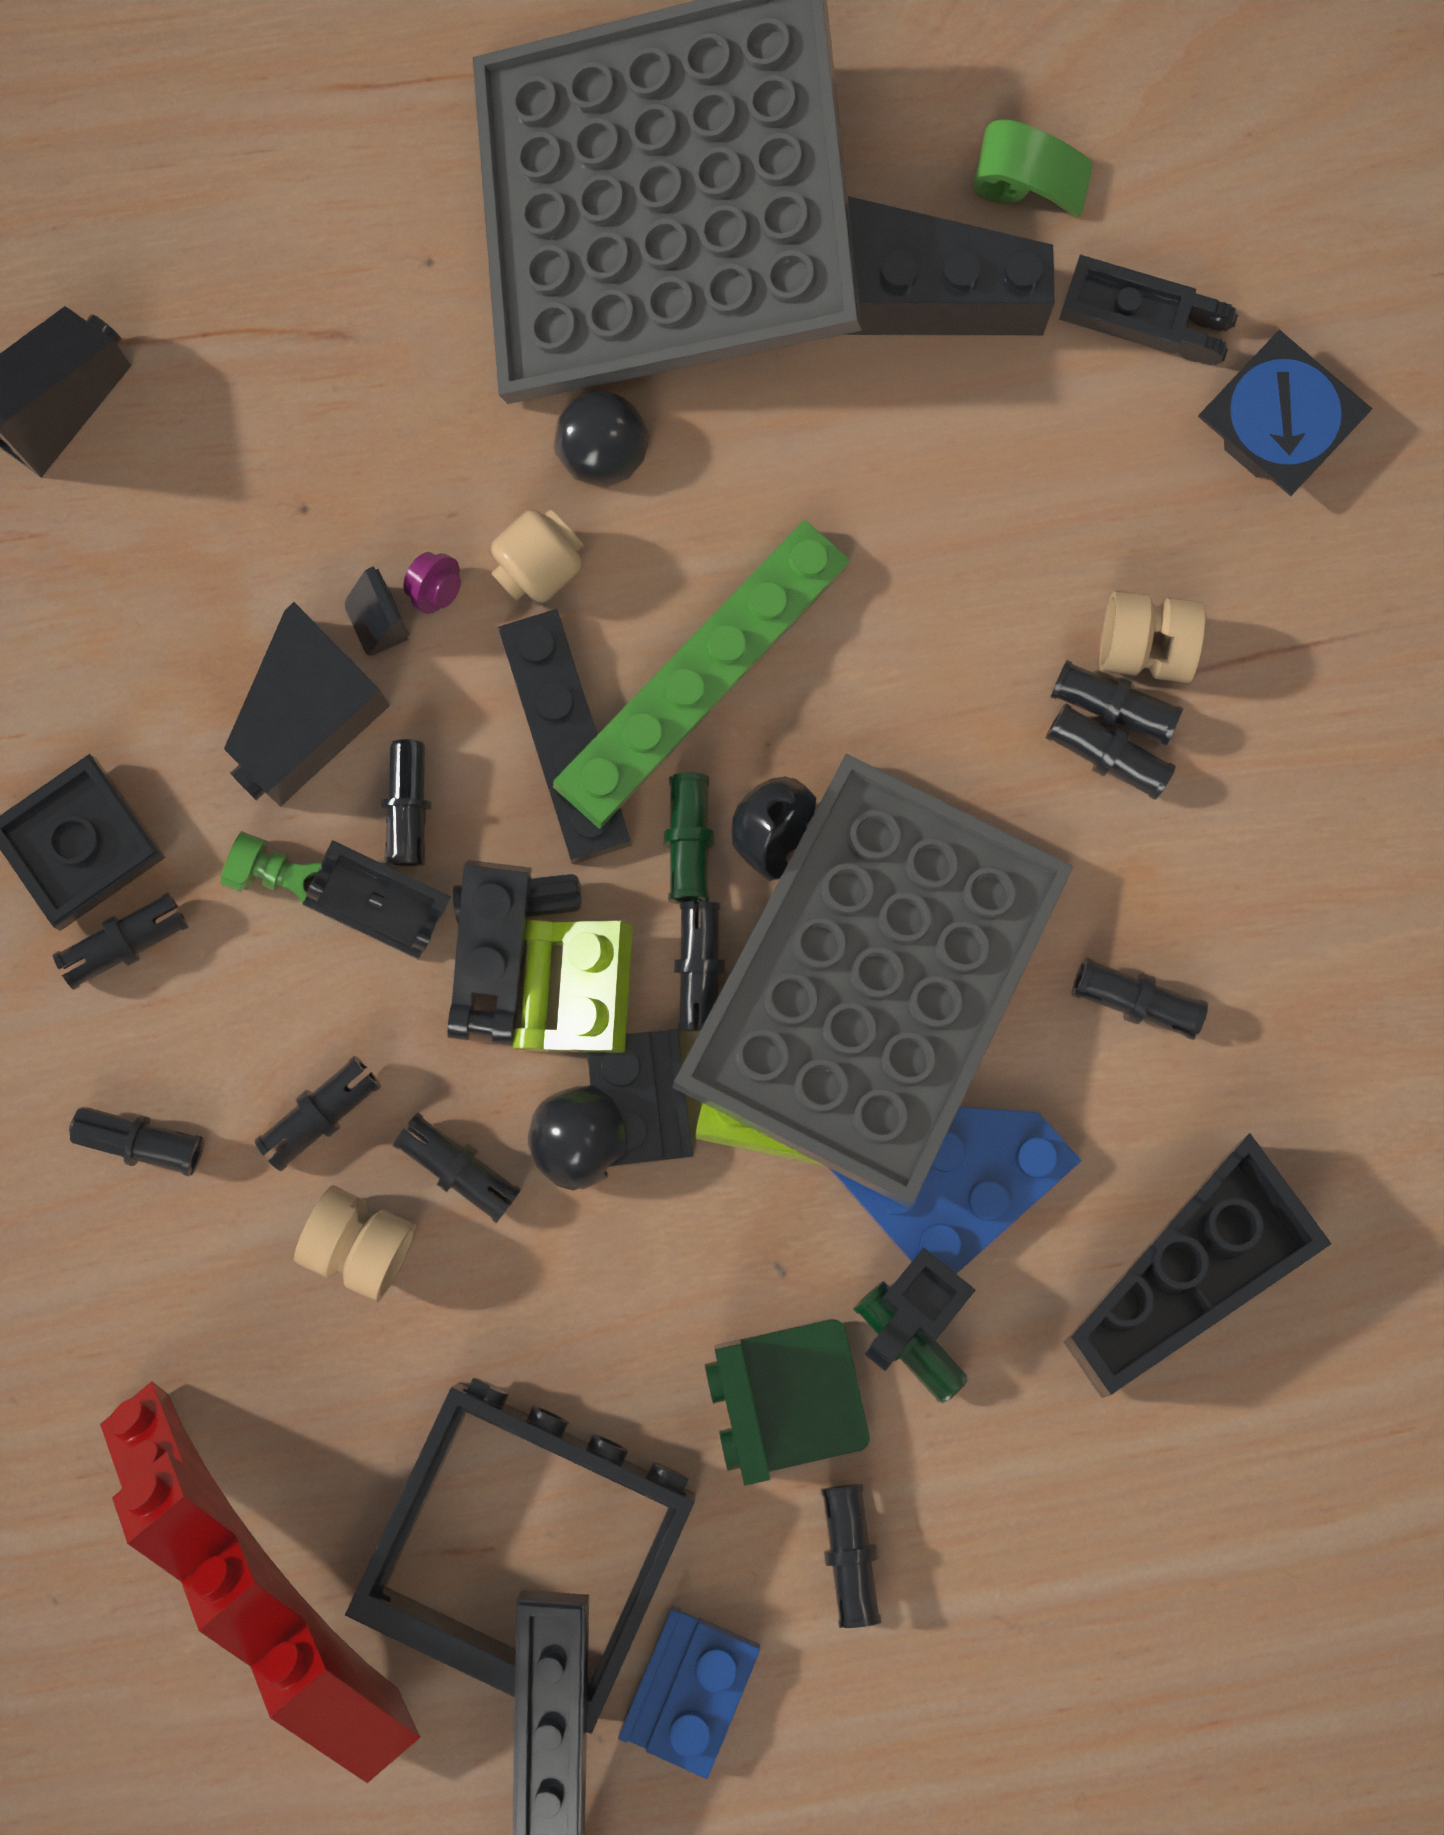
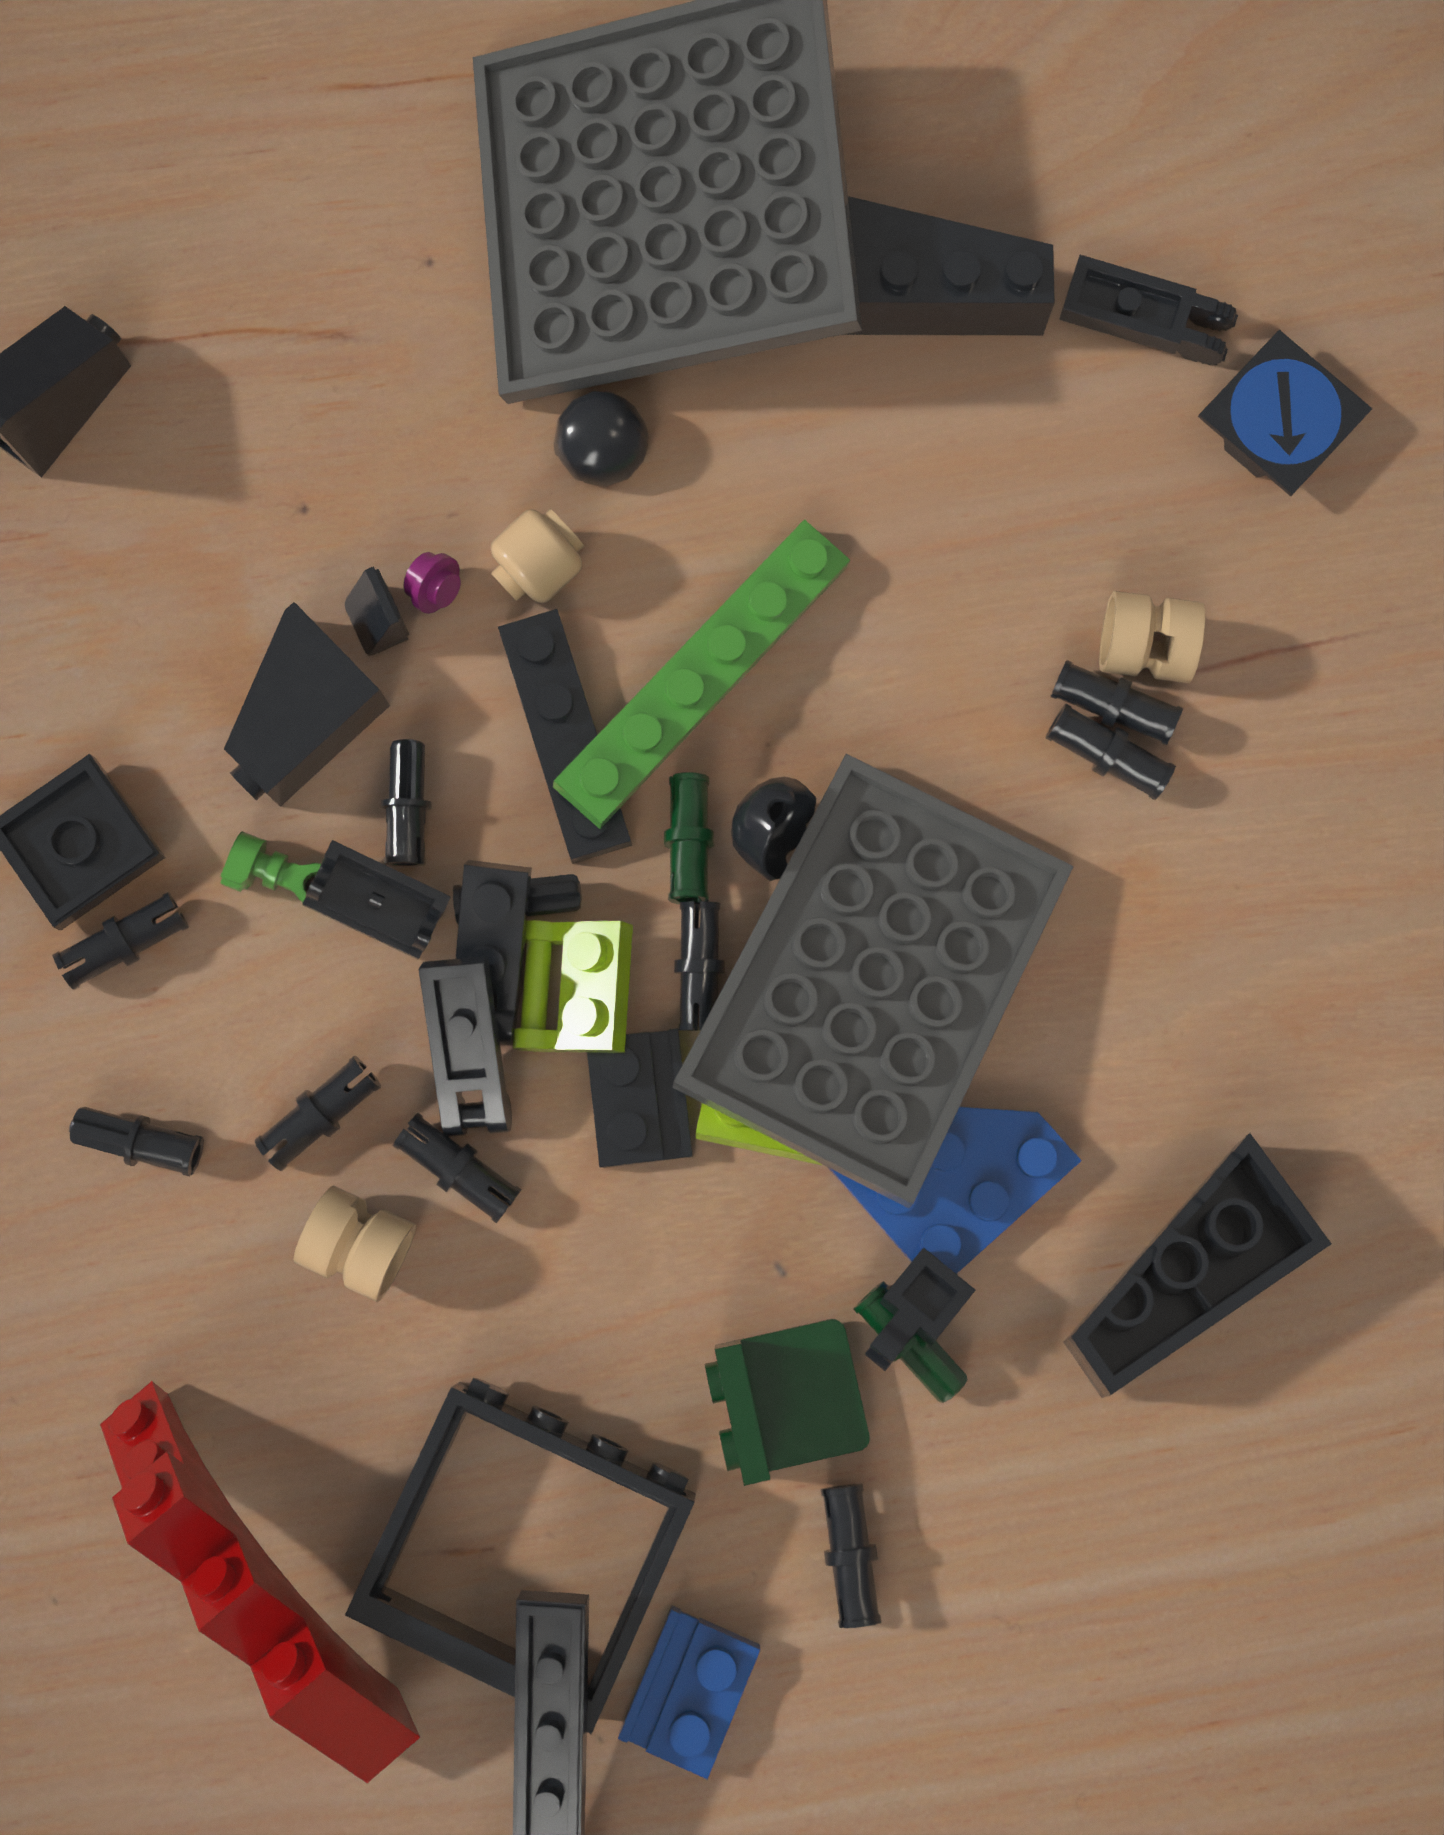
(465, 1044): none -> plate
(576, 1137): black hair -> none
(1026, 159): bright green panel -> none
(1140, 998): black pin -> none

